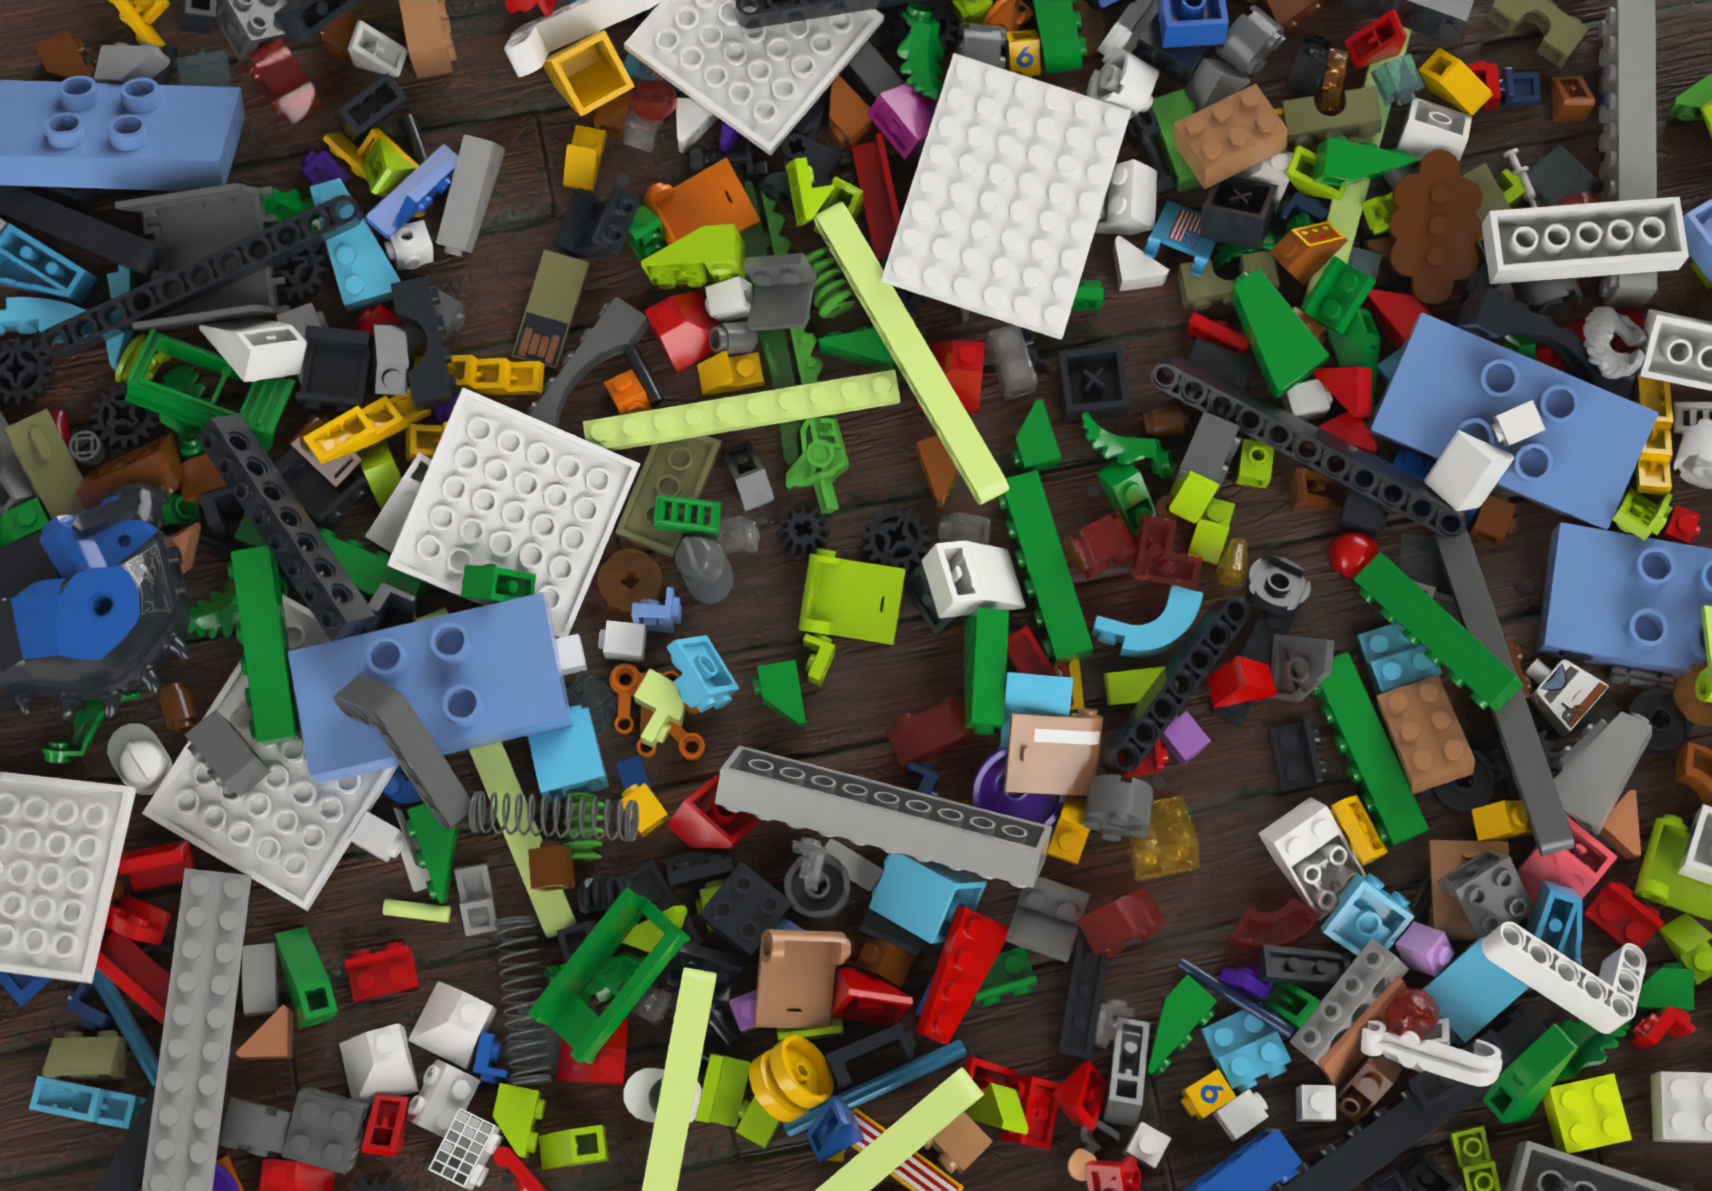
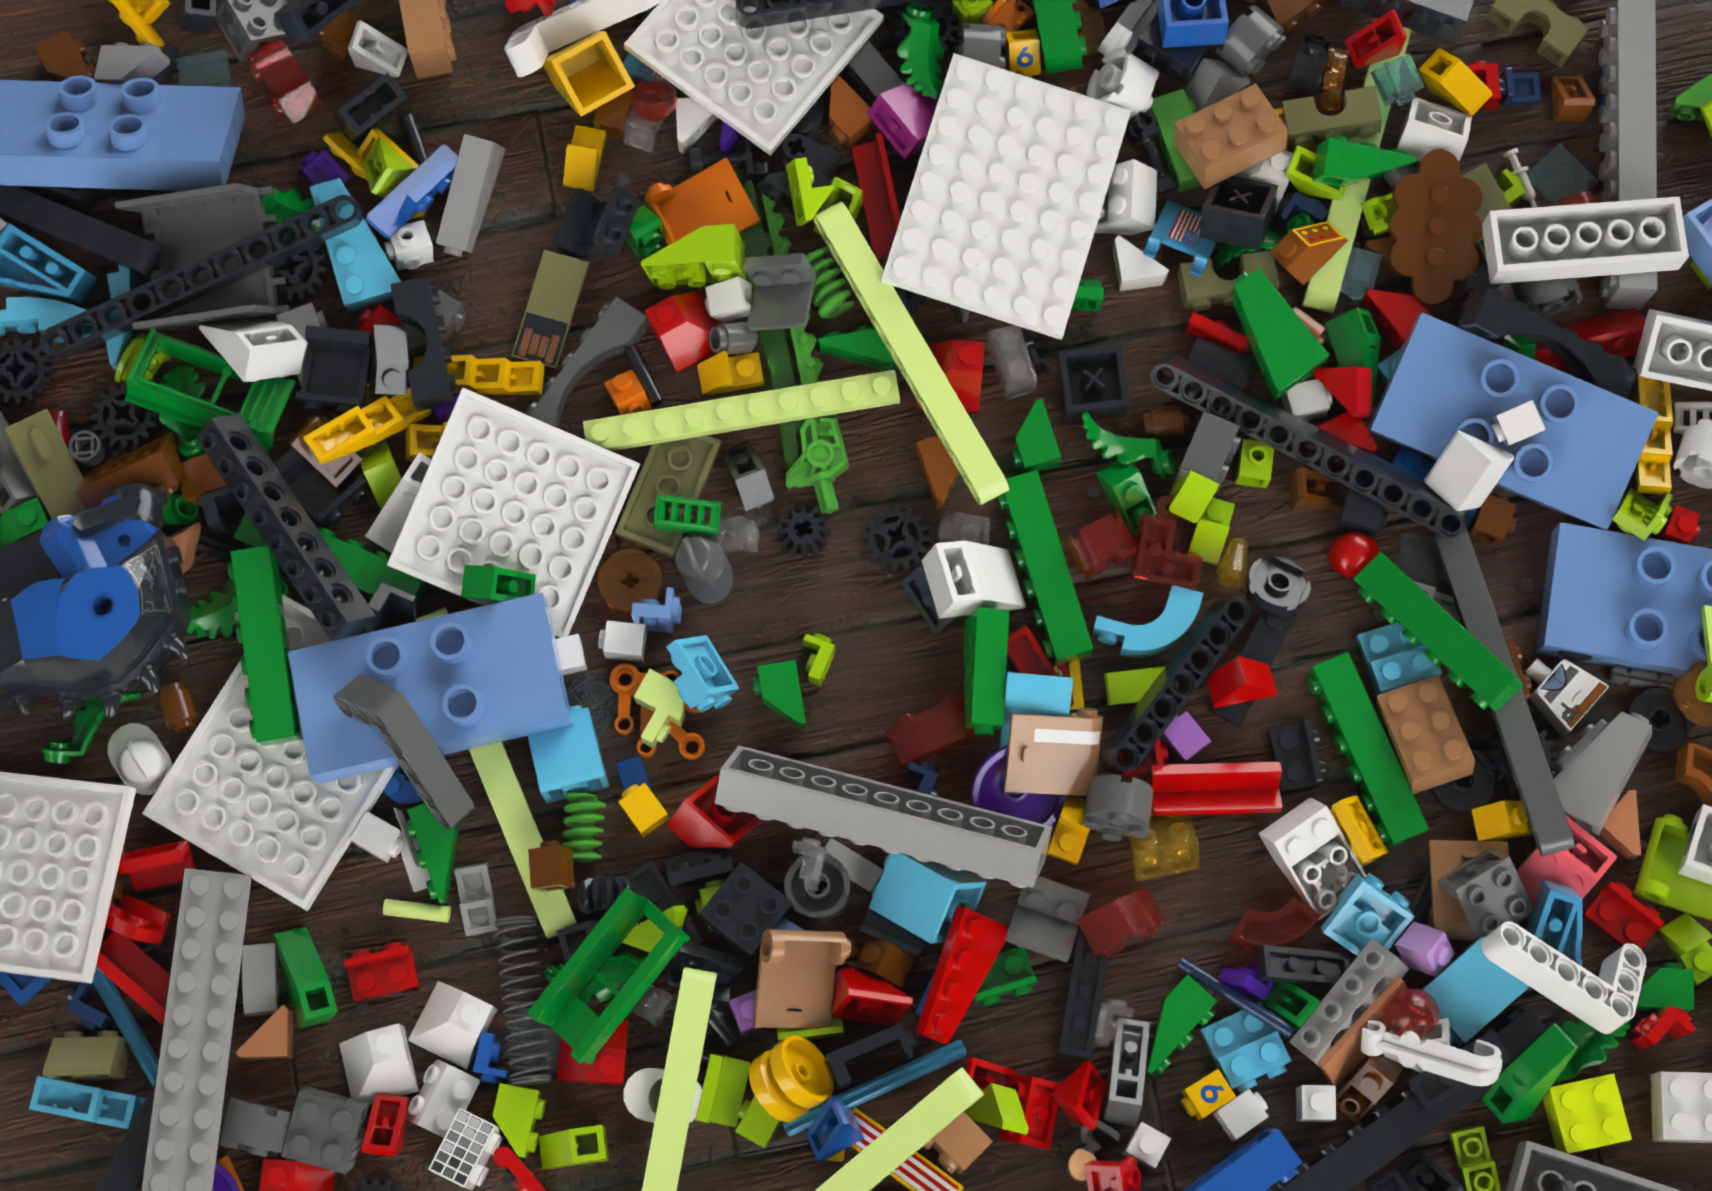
(227, 753): dark grey brick -> none
(630, 832): dark grey piece -> none
(847, 597): lime door -> none
(1216, 788): none -> red panel
(1299, 665): dark grey plate -> none
(1337, 295): green bracket -> none
(1598, 333): light grey piece -> none

